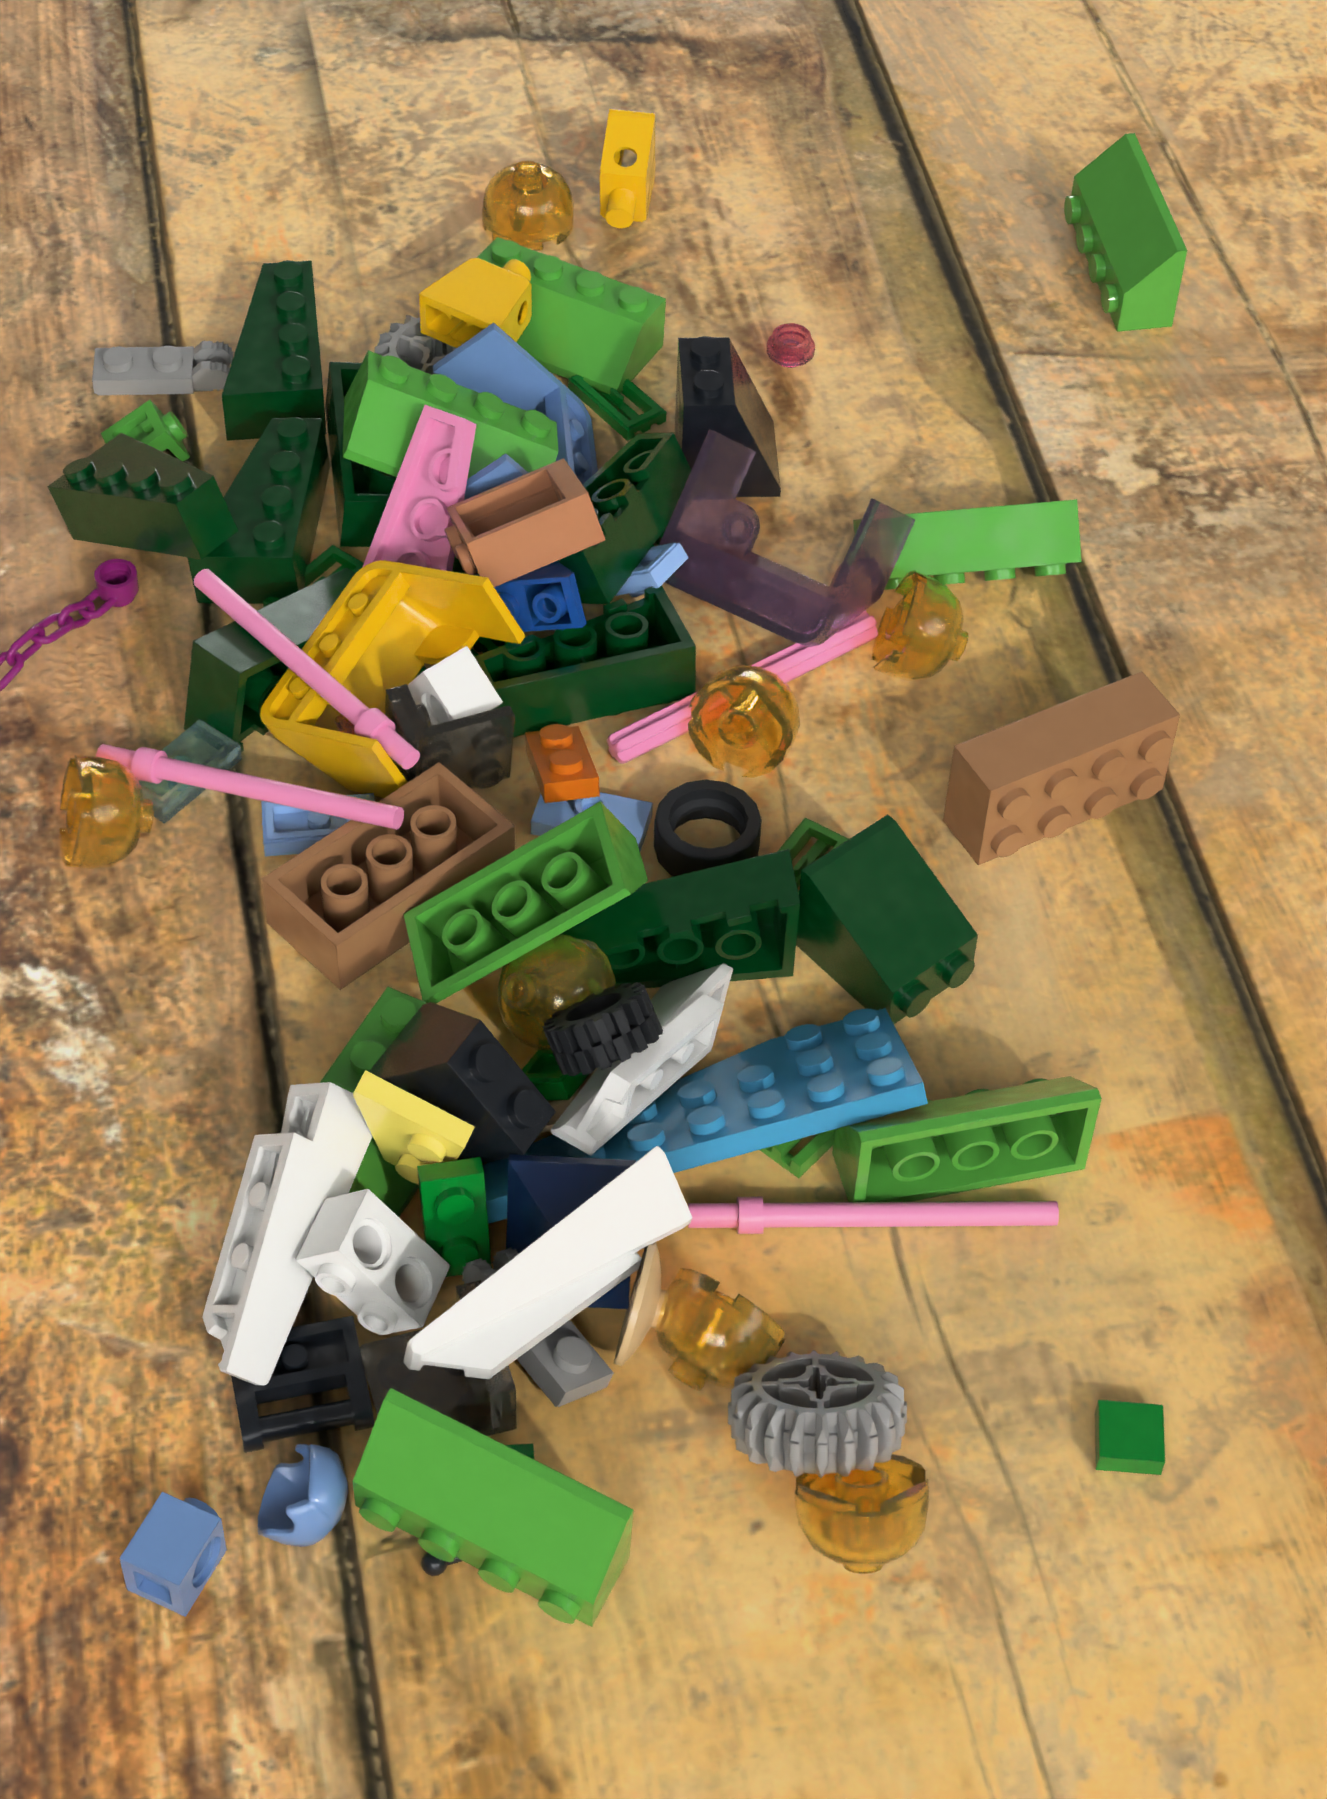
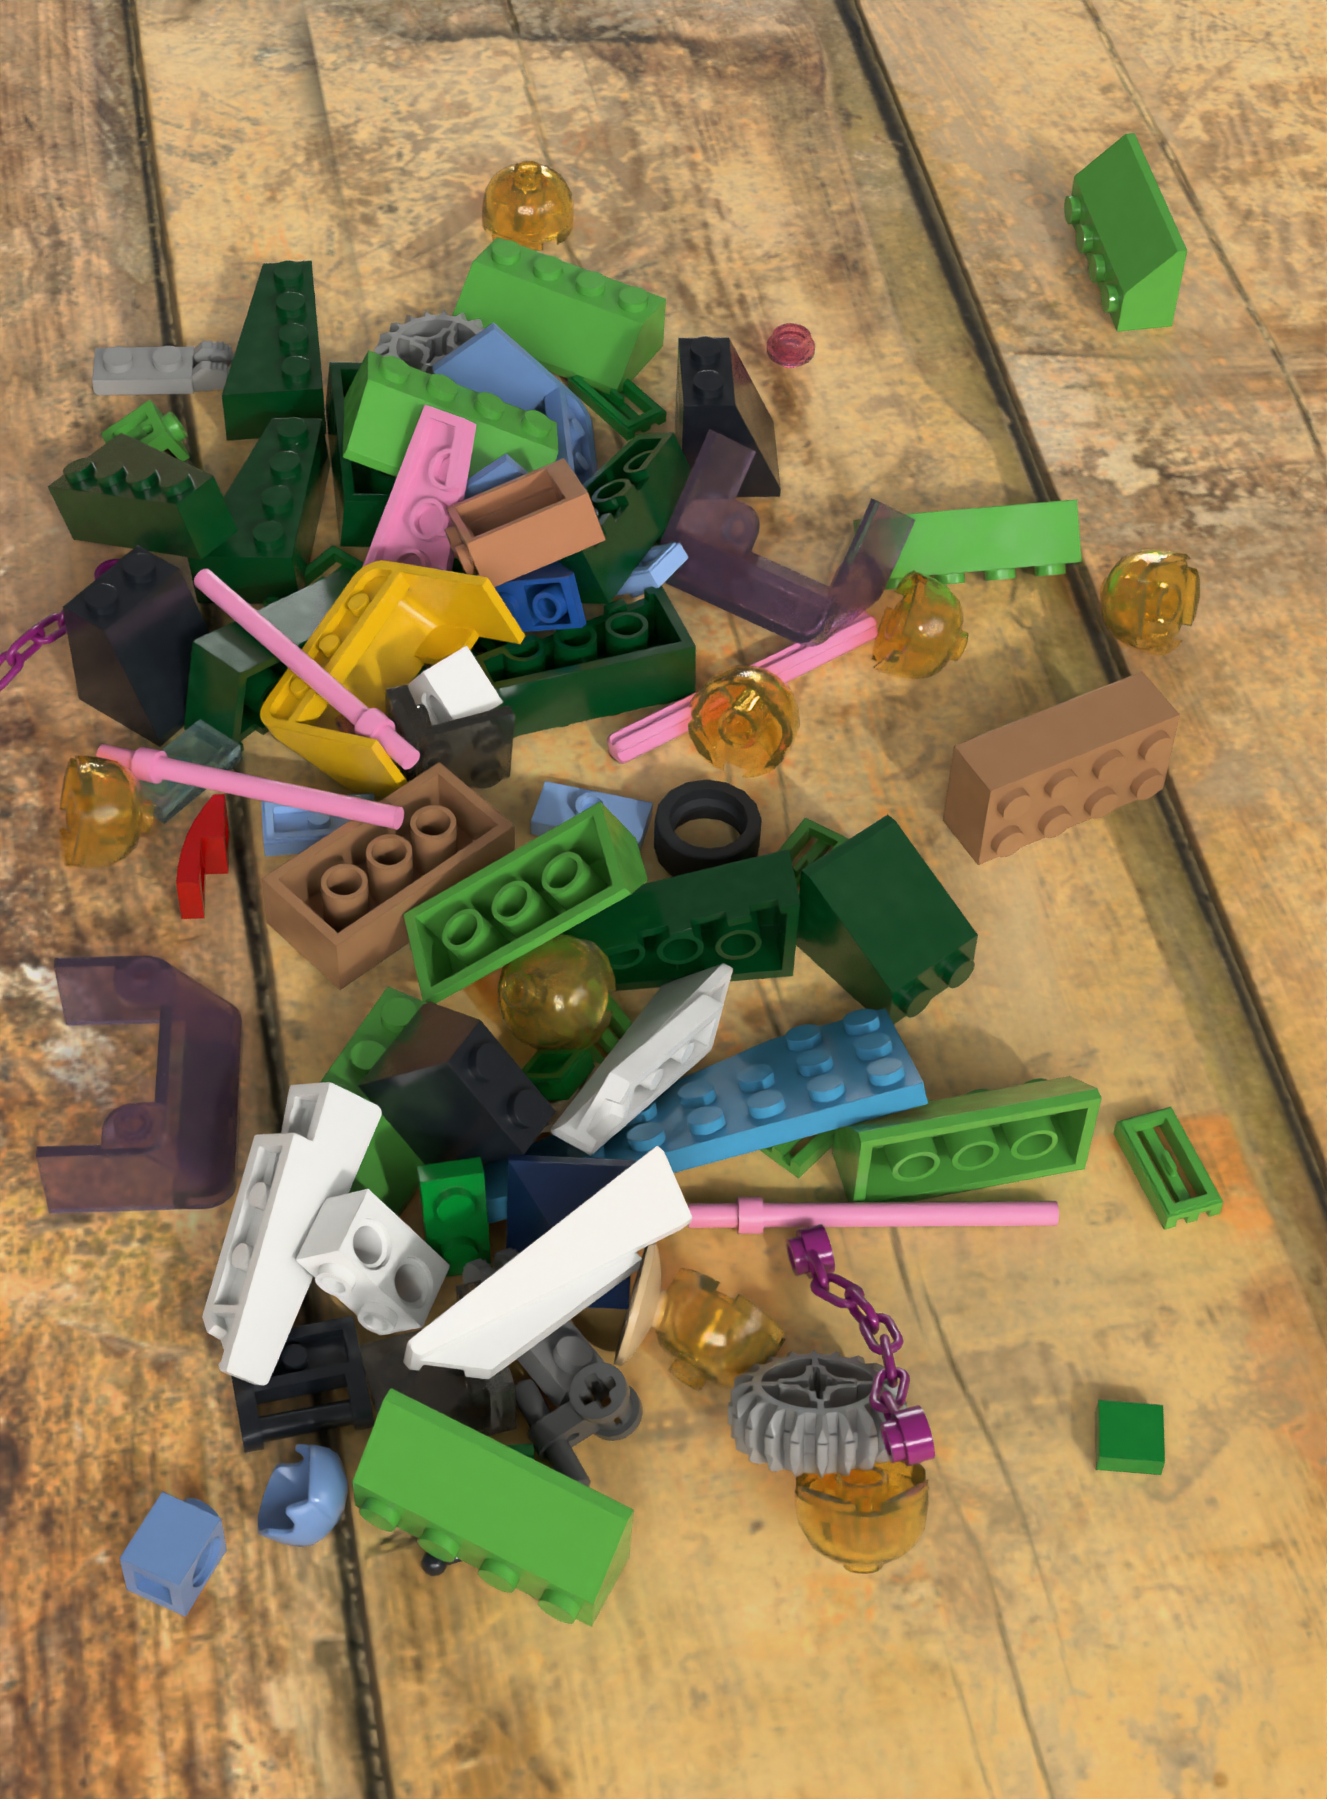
(135, 644): none -> black slope
(185, 1142): none -> windscreen
(202, 854): none -> red slope
(409, 1128): light yellow wing -> none
(474, 298): yellow torso -> none
(558, 1431): none -> dark grey piece
(562, 763): orange plate -> none
(603, 1029): black tyre -> none
(627, 190): yellow torso -> none
(905, 1431): none -> magenta piece
(1148, 1177): none -> bright green tile
(1150, 599): none -> clear yellow cylinder

